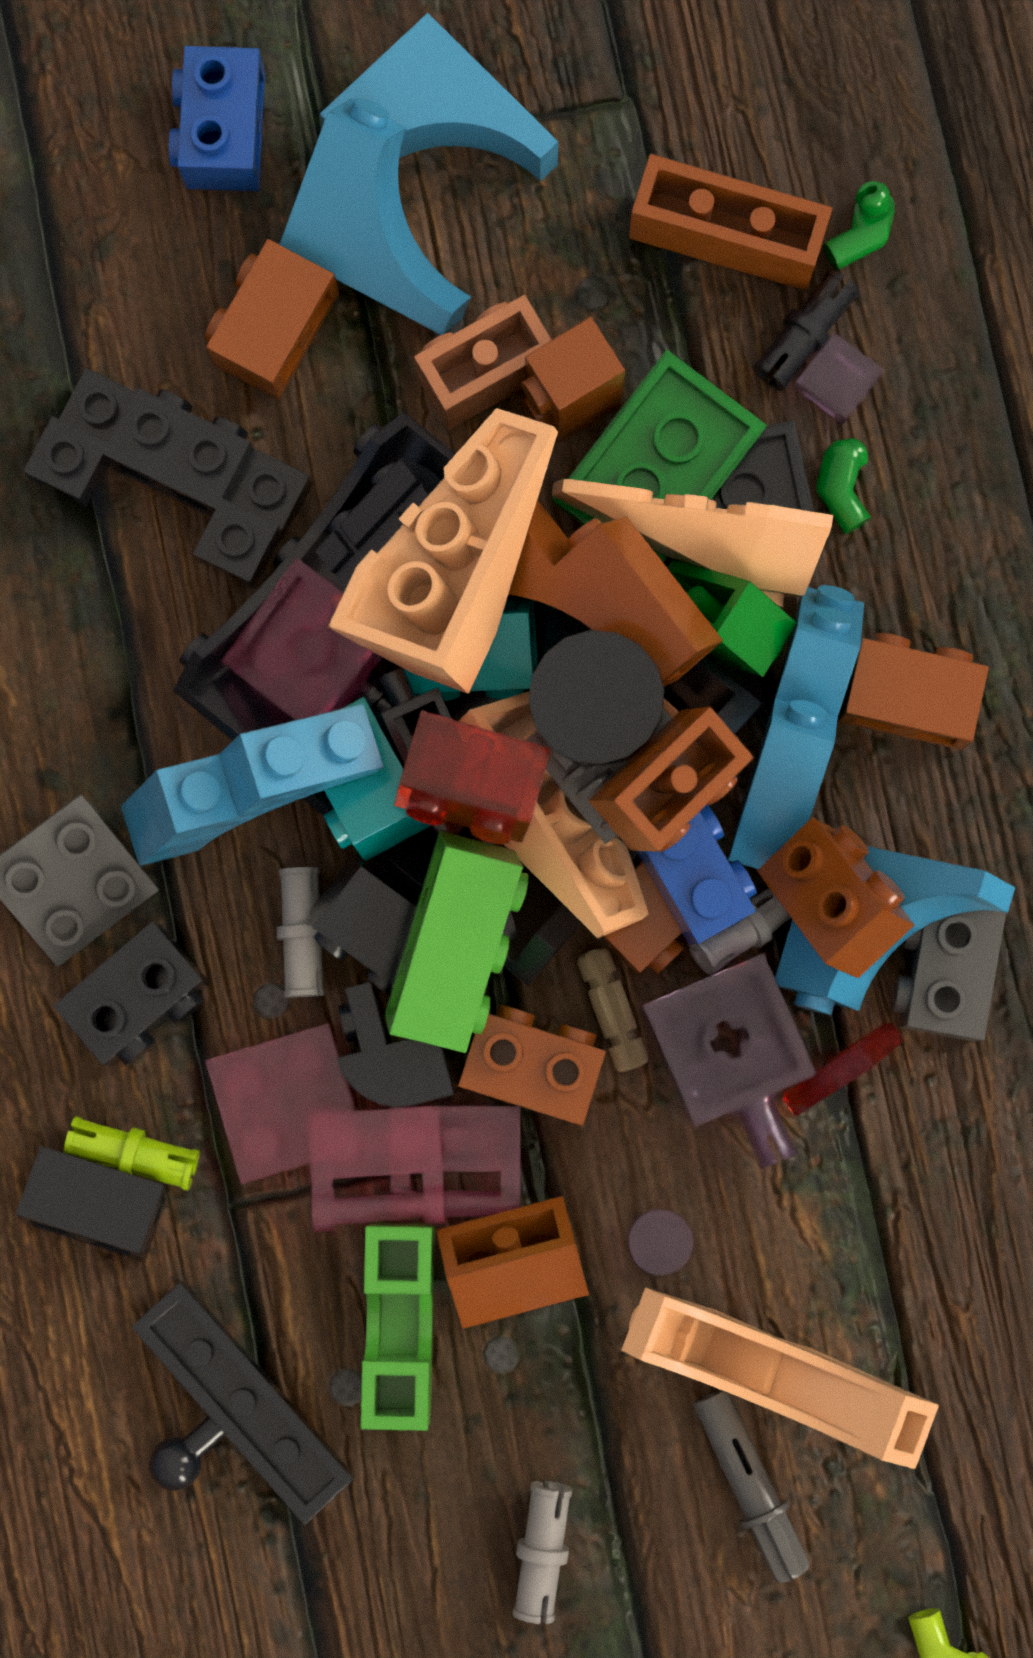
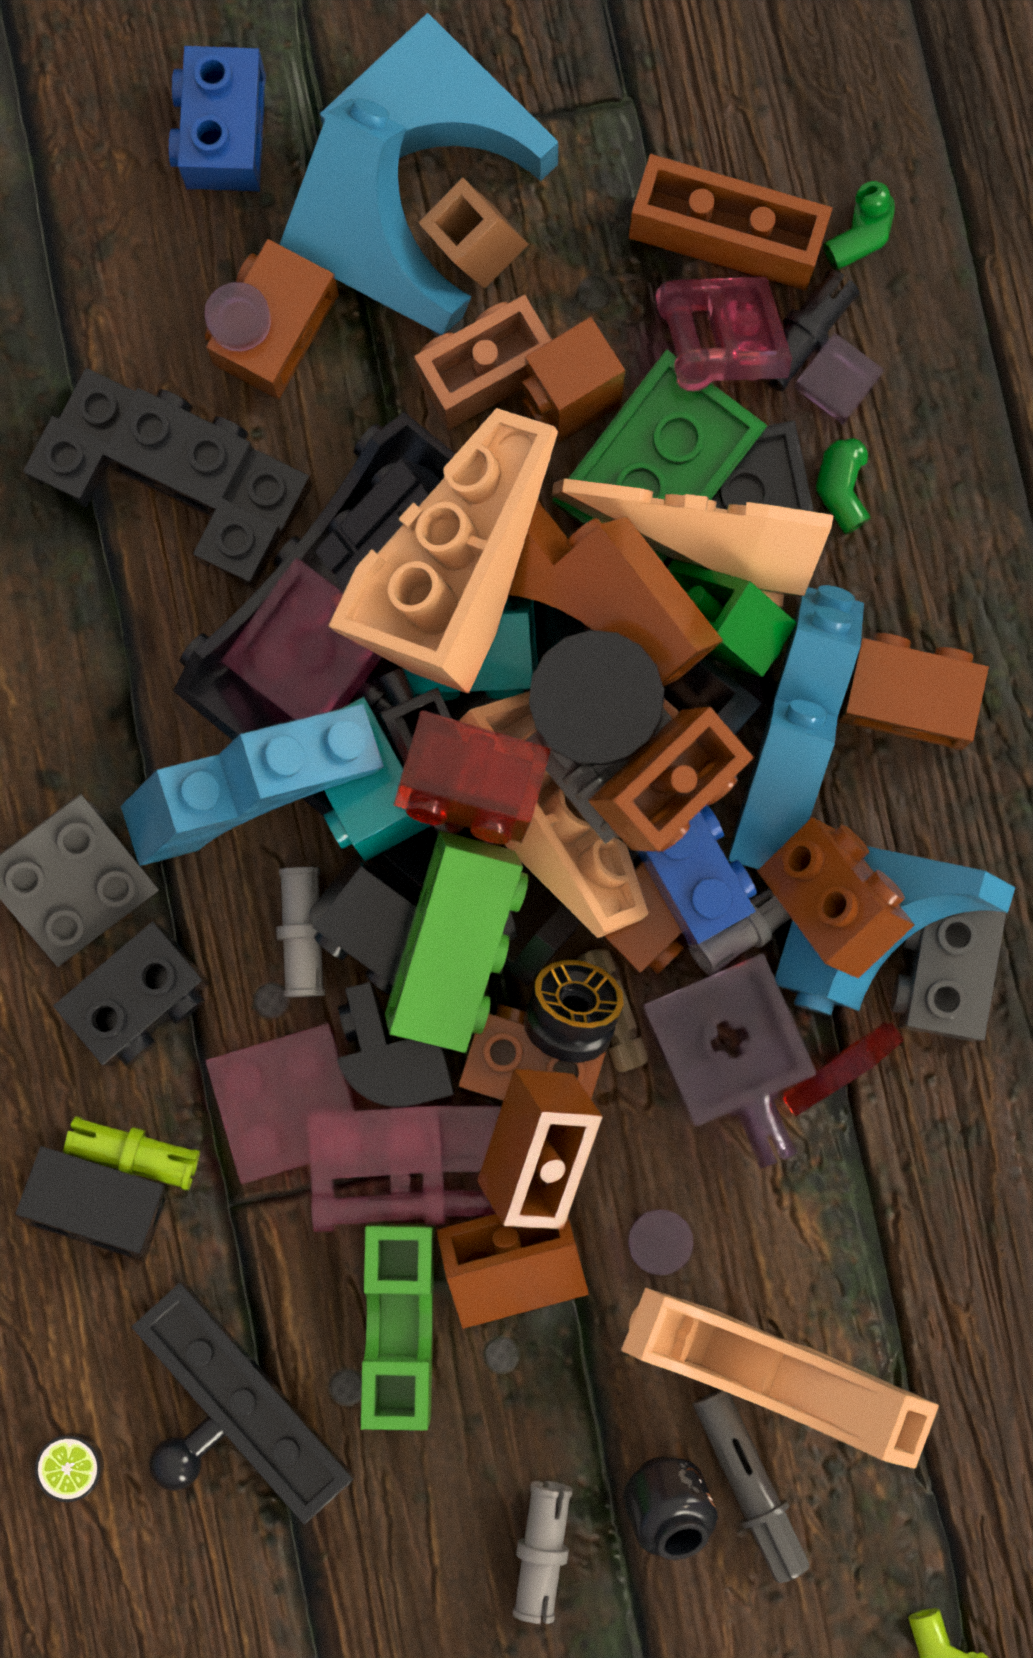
(69, 1467): none -> tile
(237, 316): none -> tile
(473, 233): none -> medium nougat brick
(539, 1149): none -> dark orange brick
(573, 1011): none -> black wheel
(670, 1508): none -> black head
(742, 323): none -> clear pink plate

